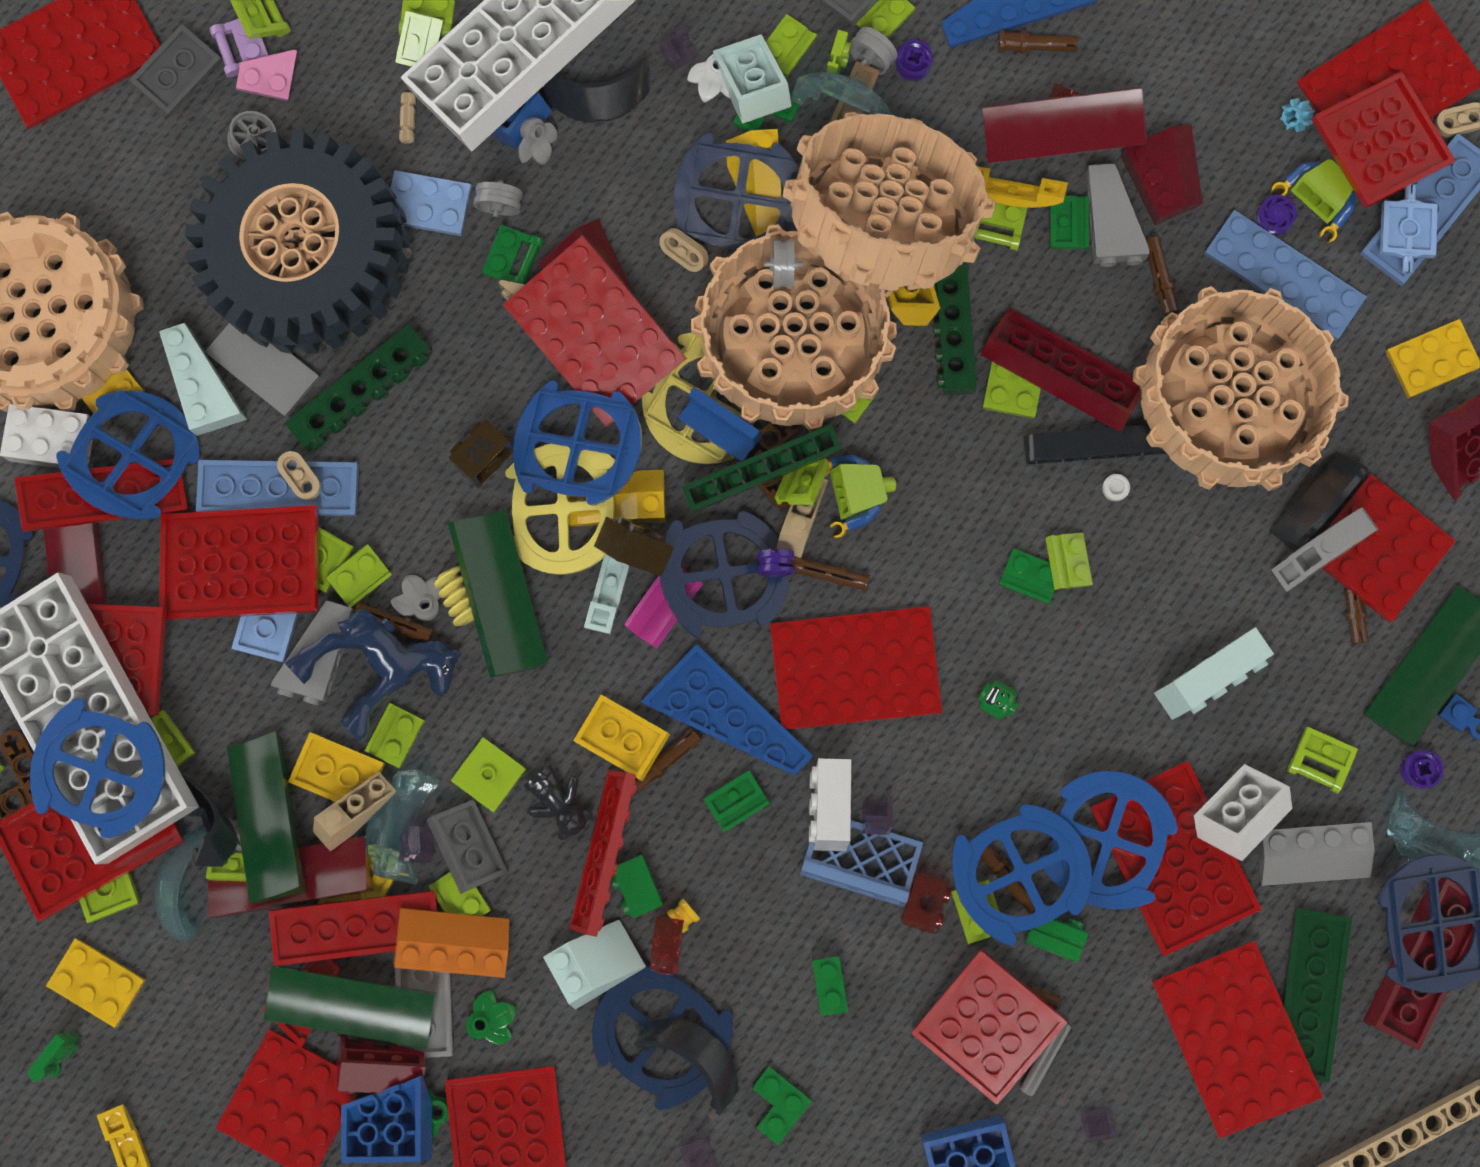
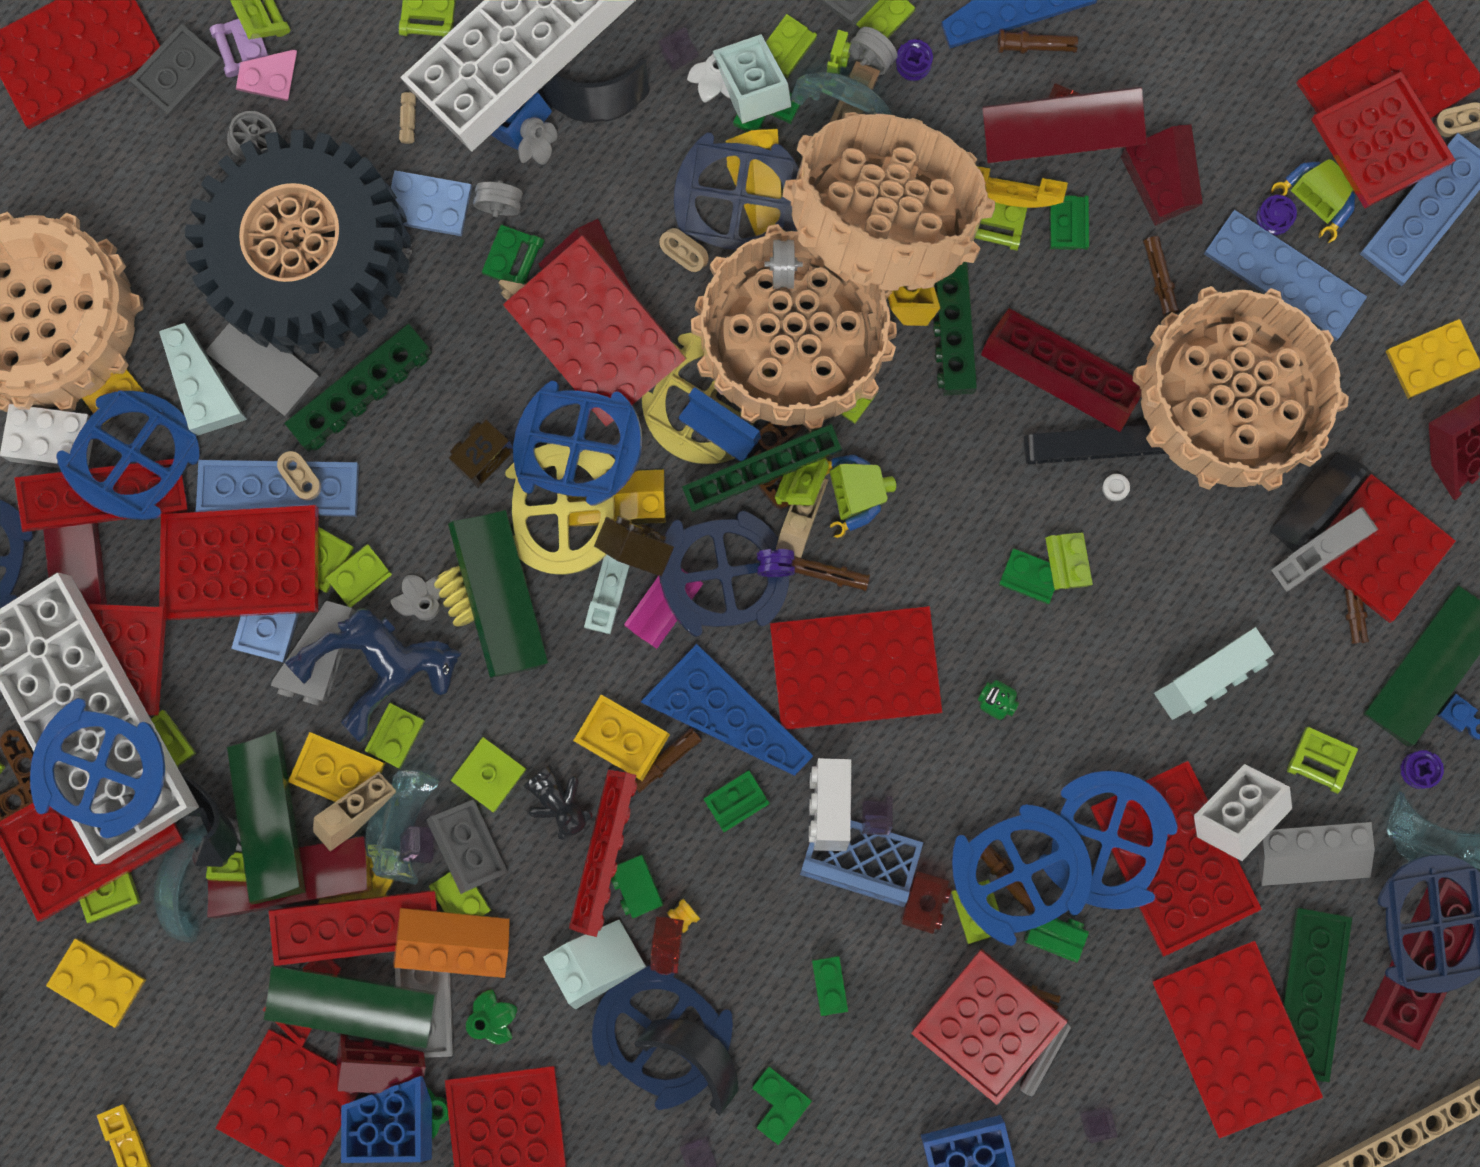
(49, 1061): green plate -> none
(404, 627): reddish brown pin -> none
(417, 37): plate -> none
(1010, 393): lime plate -> none
(1112, 220): light grey slope -> none
(1297, 114): medium azure gear -> none
(1408, 229): light blue plate -> none

